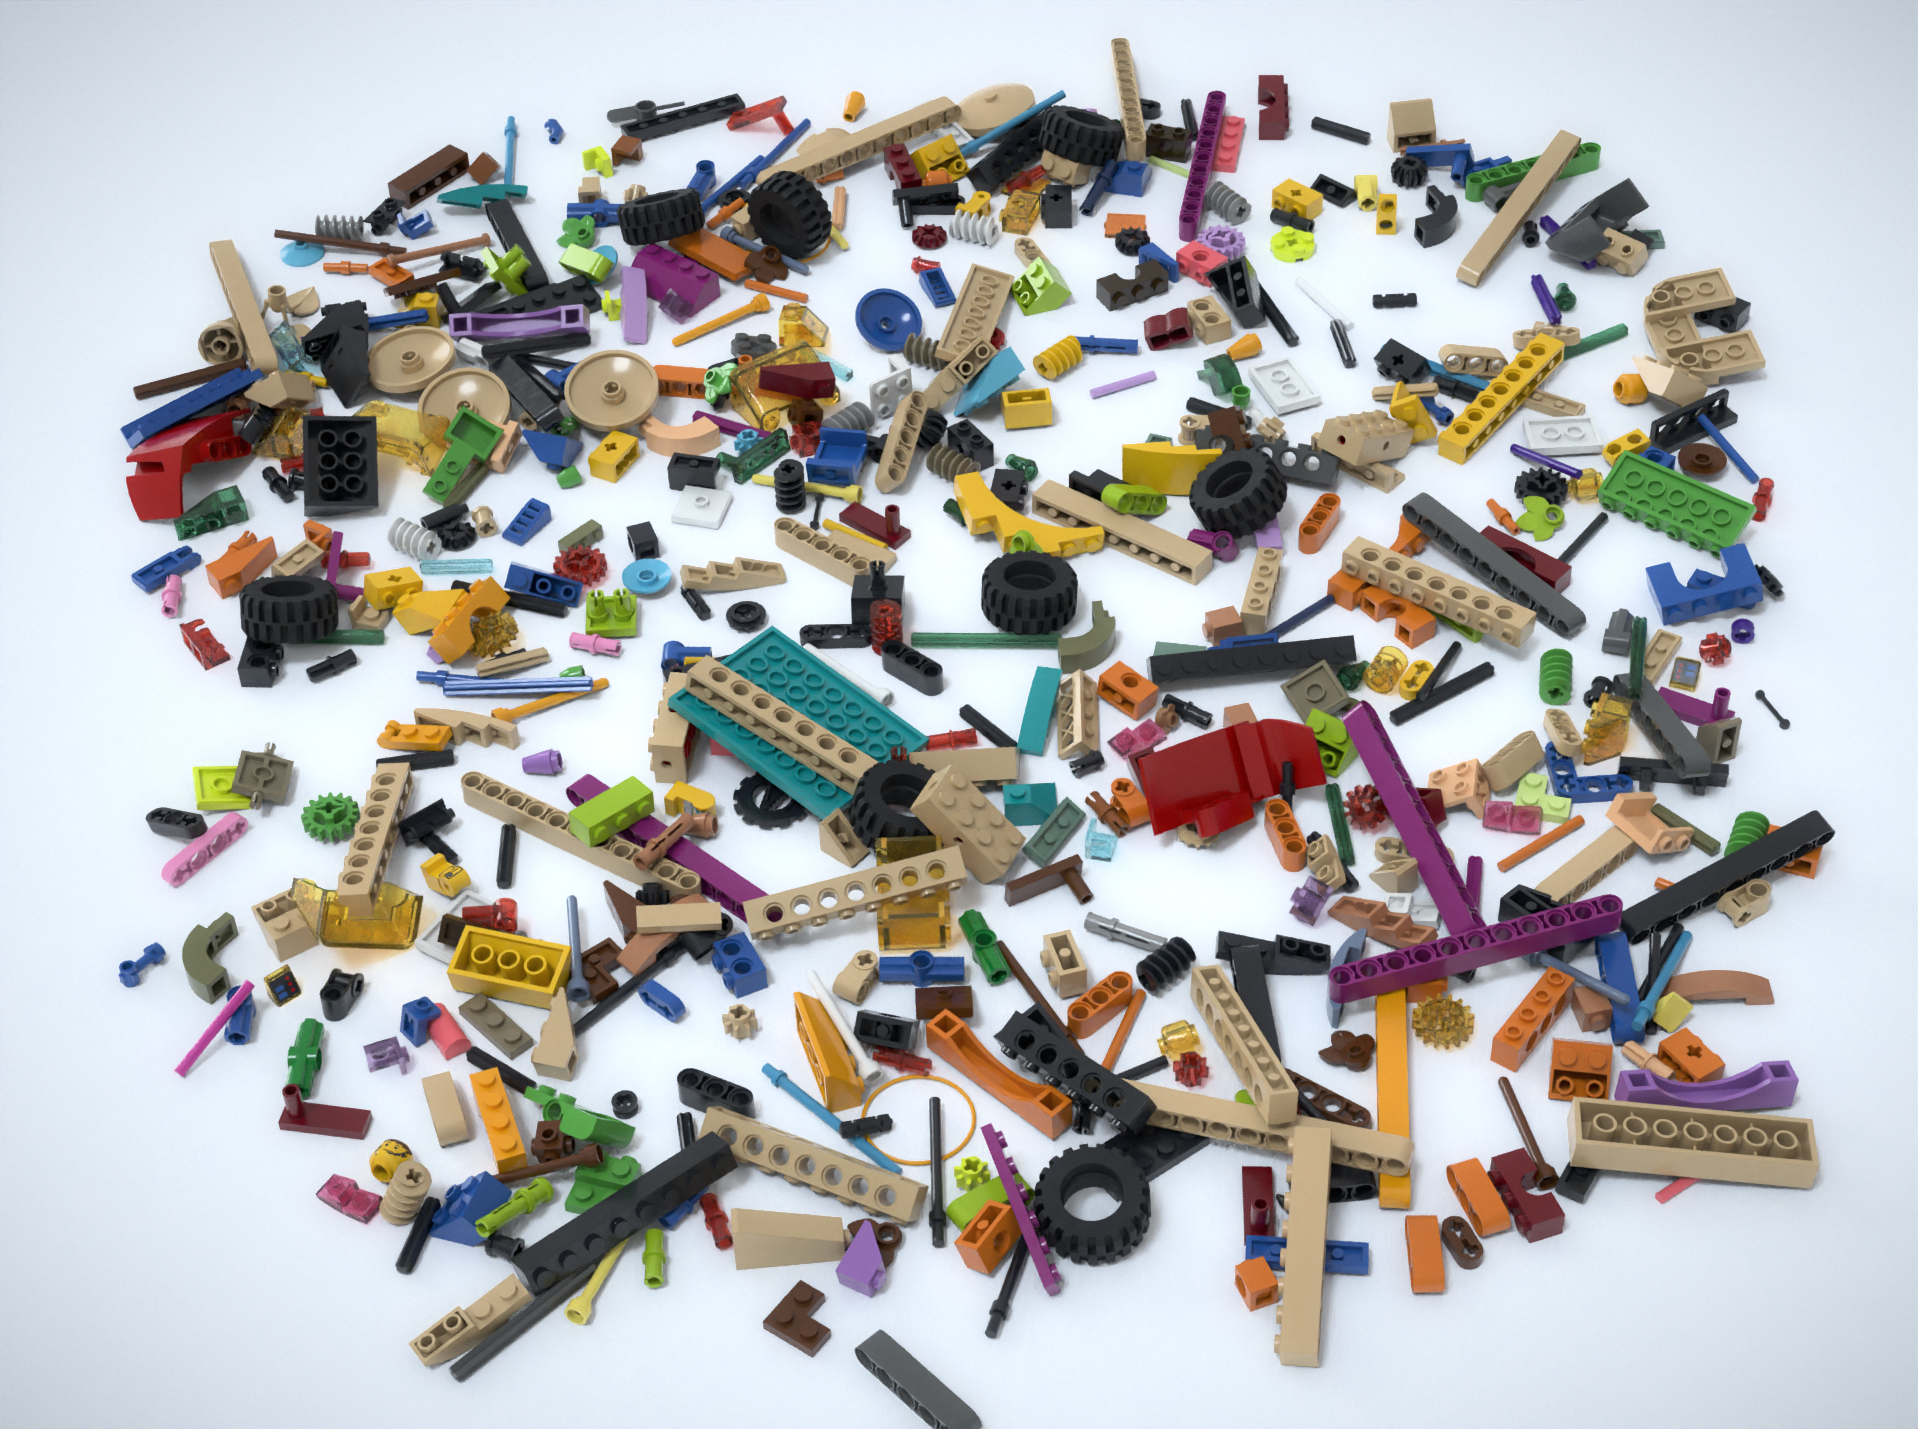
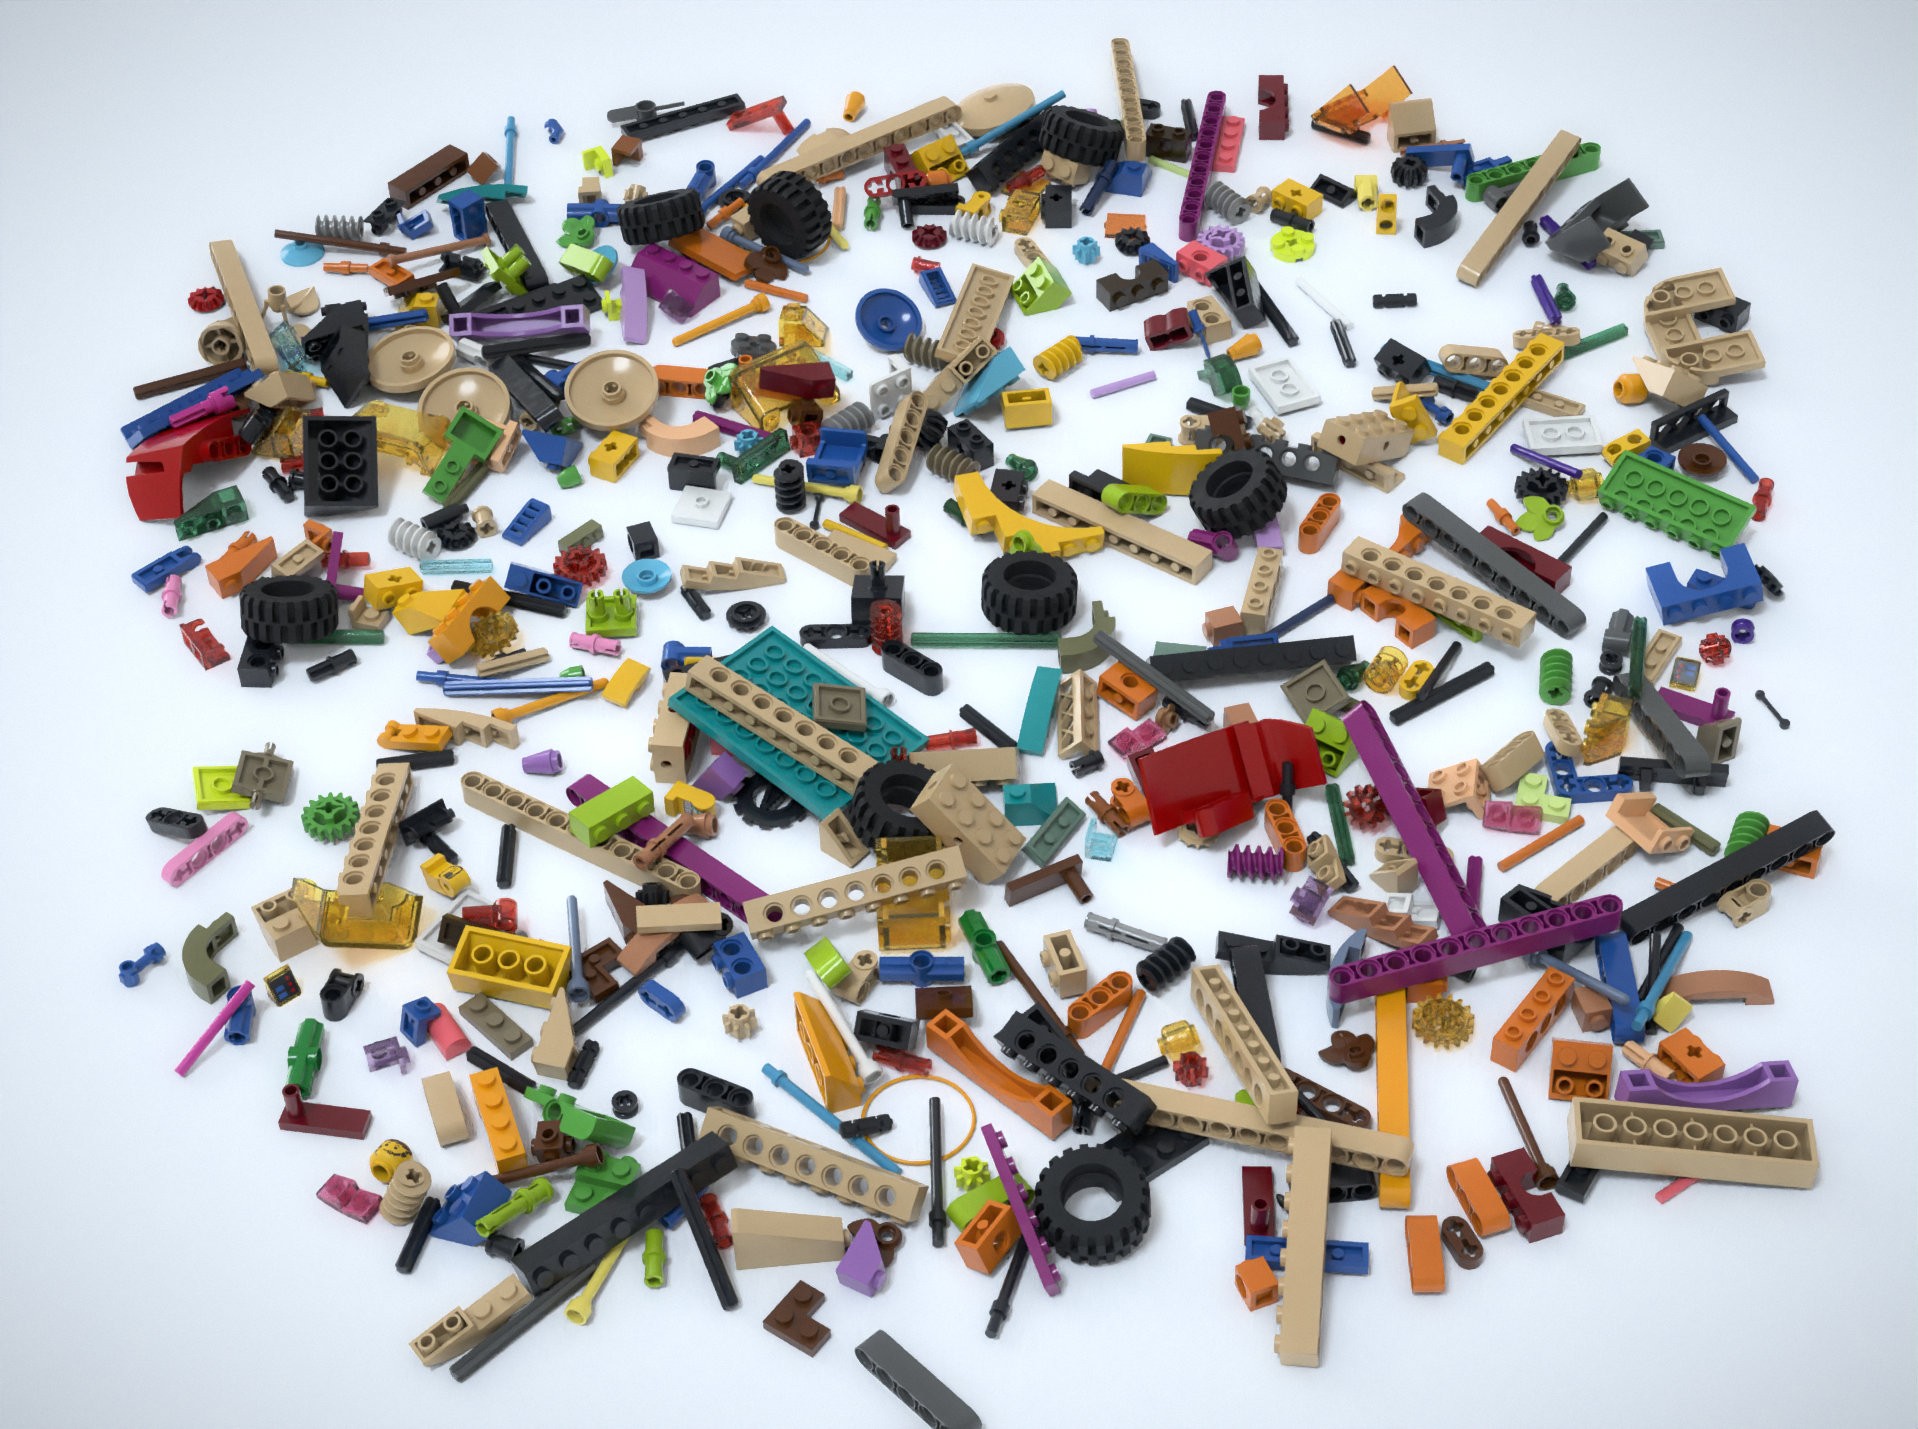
(213, 296): none -> red gear
(216, 403): none -> dark pink piece
(467, 215): none -> blue brick
(583, 1064): none -> black axle
(625, 681): none -> yellow slope
(704, 1238): none -> black axle
(722, 777): none -> medium lavender slope
(828, 962): none -> lime beam
(839, 707): none -> dark tan plate
(872, 213): none -> bright green pin
(878, 180): none -> red beam
(1086, 250): none -> medium azure gear
(1154, 677): none -> dark grey axle
(1198, 328): none -> blue piece
(1255, 862): none -> magenta piece
(1257, 197): none -> tan bush
(1354, 108): none -> clear orange windscreen
(1606, 660): none -> black bush

